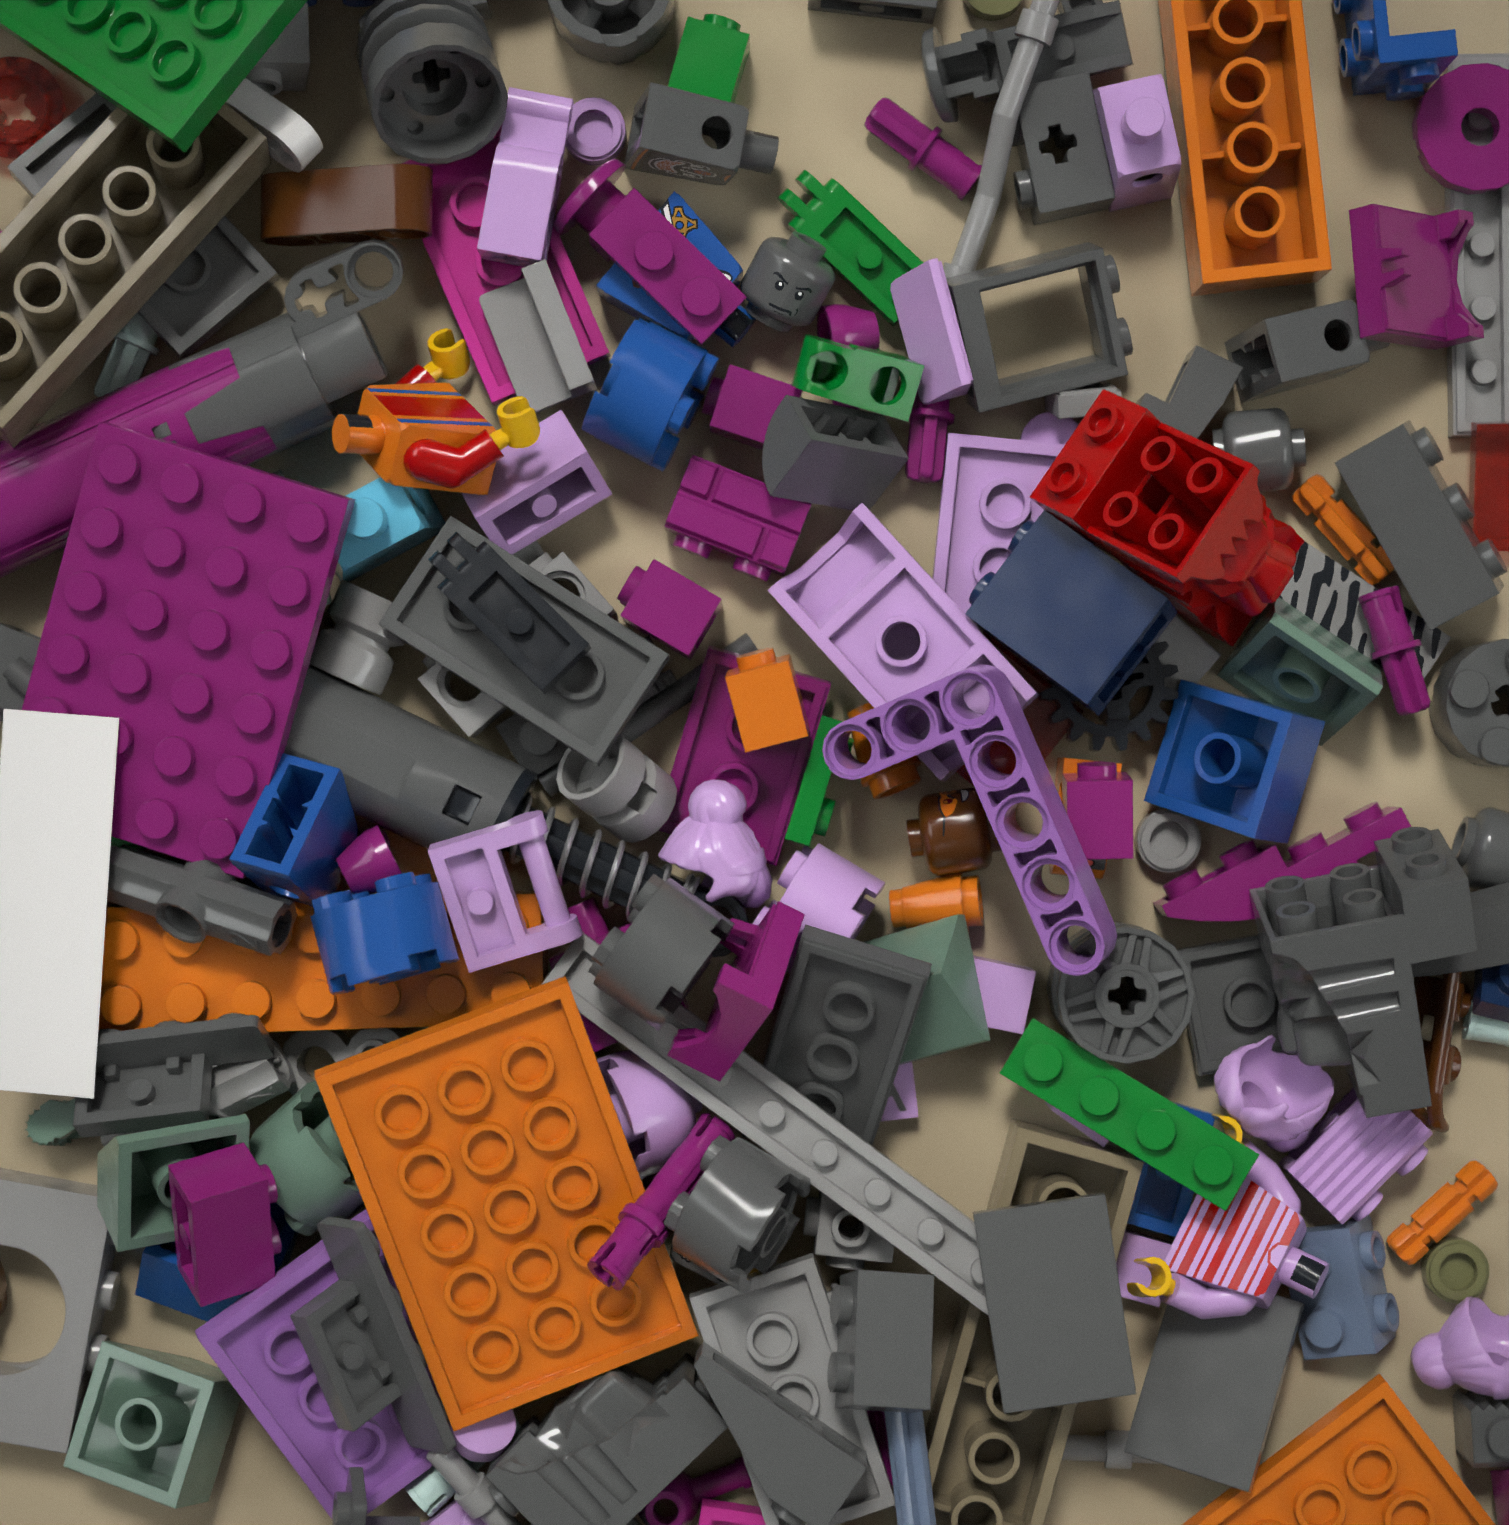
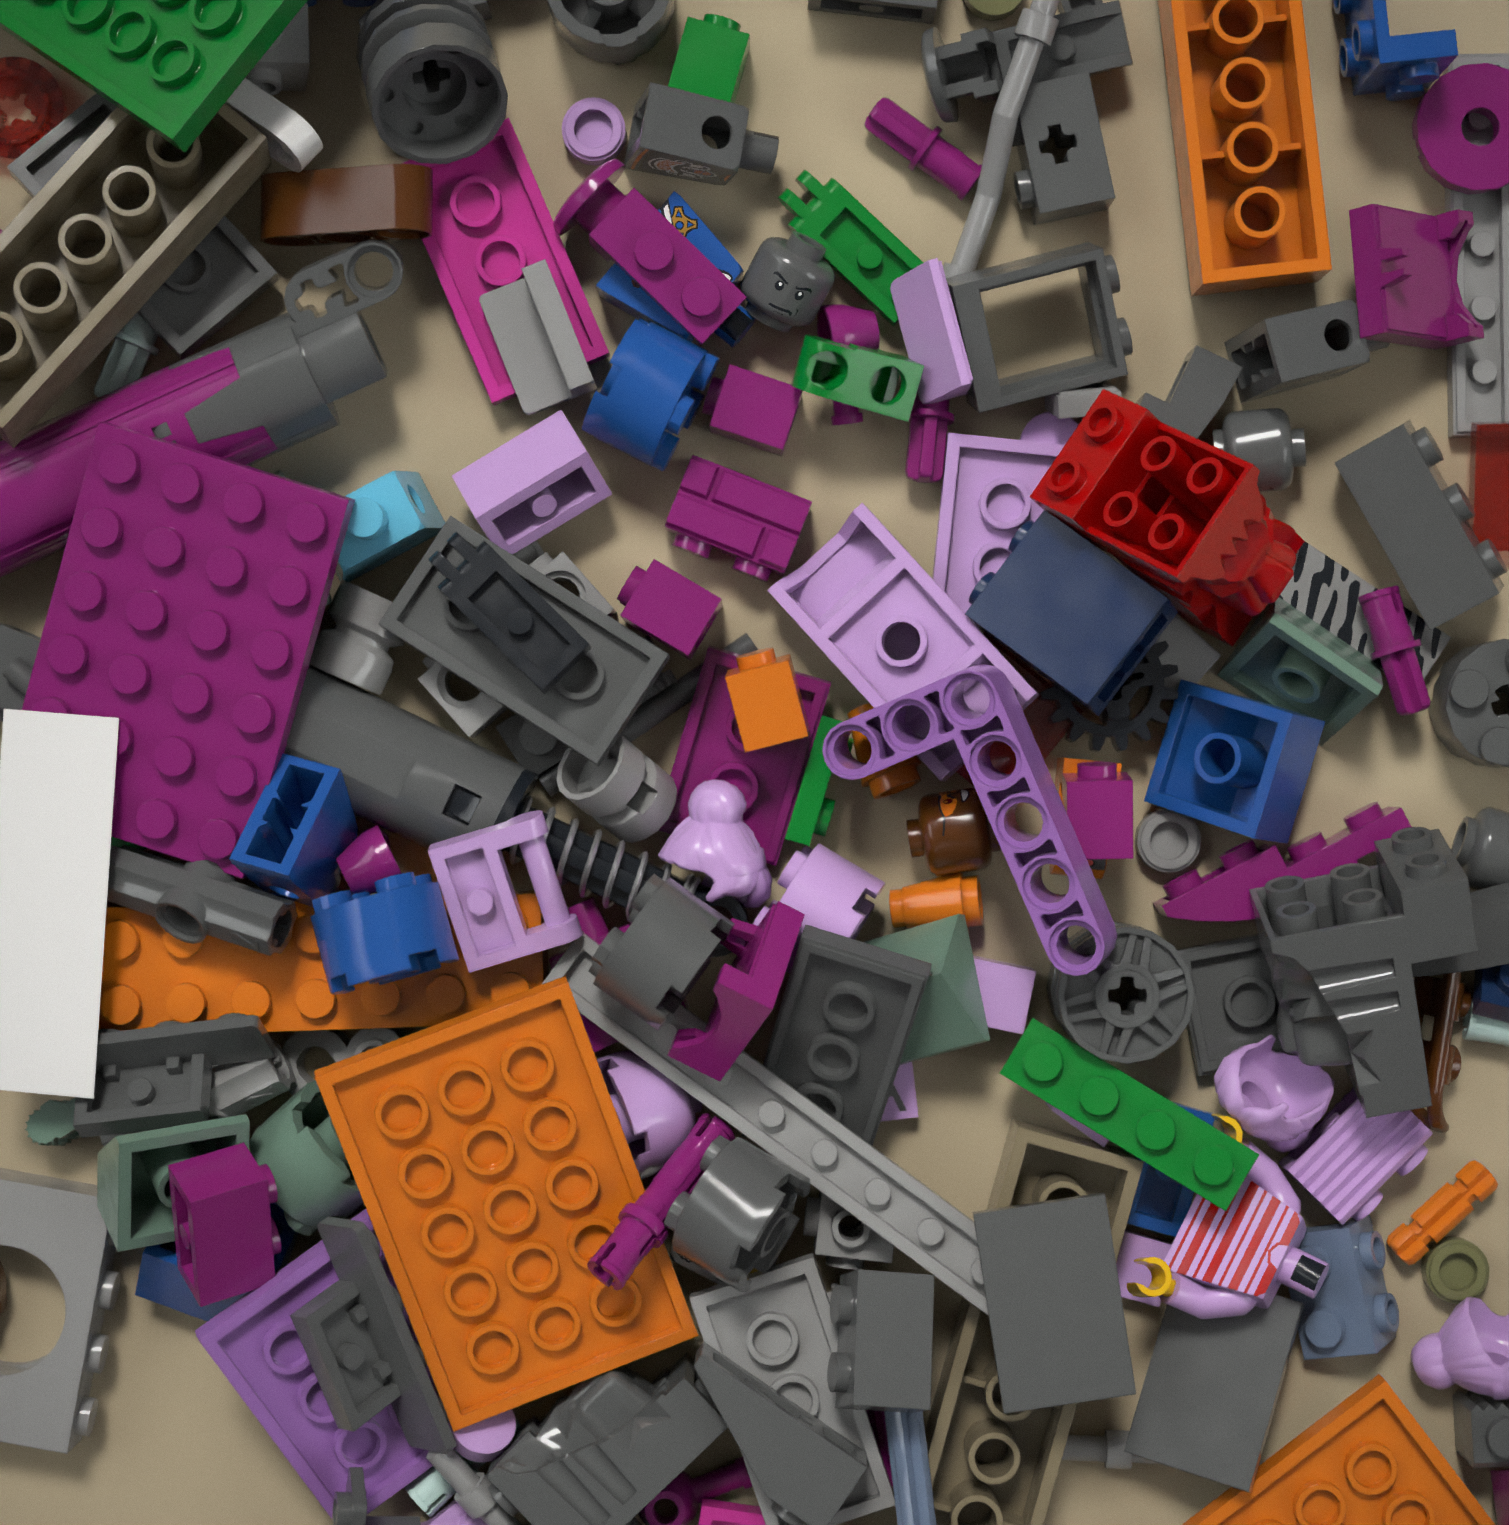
(153, 1424): sand green slope -> none
(428, 432): torso -> none
(525, 179): lavender piece -> none
(829, 454): dark grey brick -> none
(1138, 140): lavender torso -> none
(1343, 528): orange axle -> none

